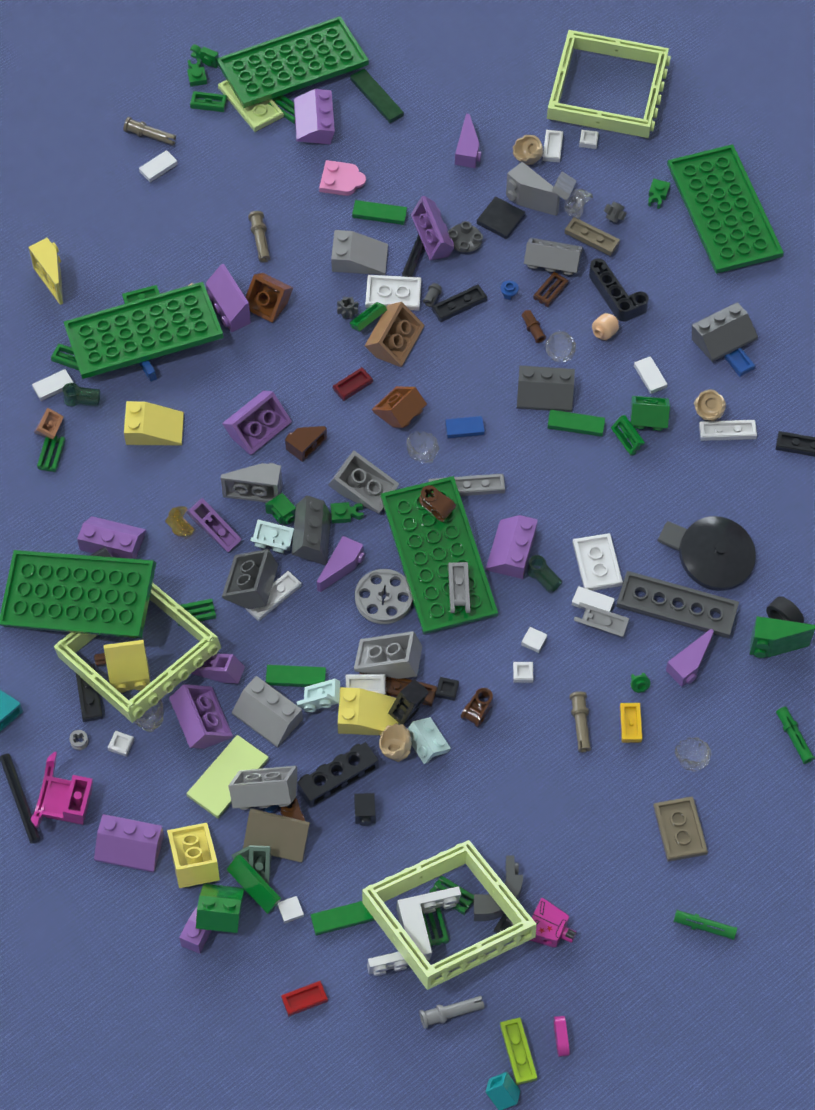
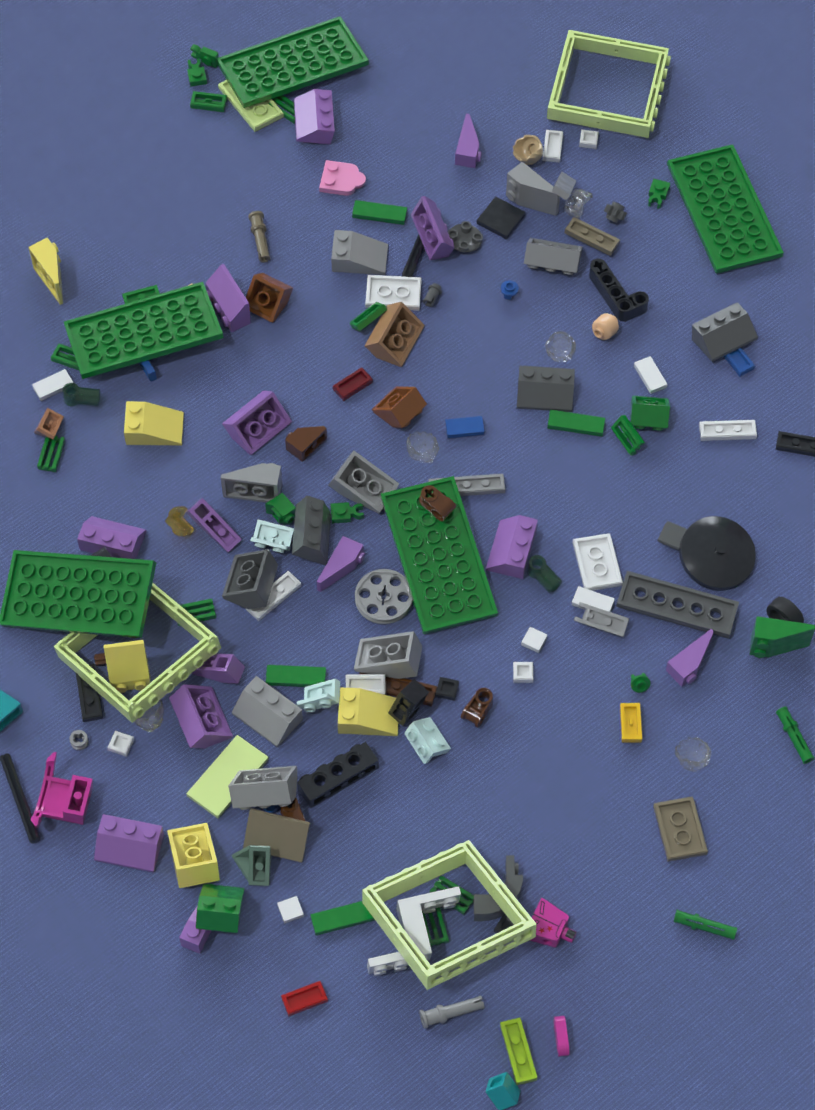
(142, 129): dark tan pin -> none
(158, 166): white tile -> none
(253, 884): green tile -> none
(347, 307): dark grey gear -> none
(364, 809): black brick -> none
(377, 96): dark green tile -> none
(395, 742): tan hair -> none
(459, 303): black tile -> none
(459, 586): light grey hinge -> none
(533, 326): reddish brown axle -> none
(543, 299): reddish brown tile -> none
(580, 713): dark tan pin -> none
(710, 405): tan hair -> none

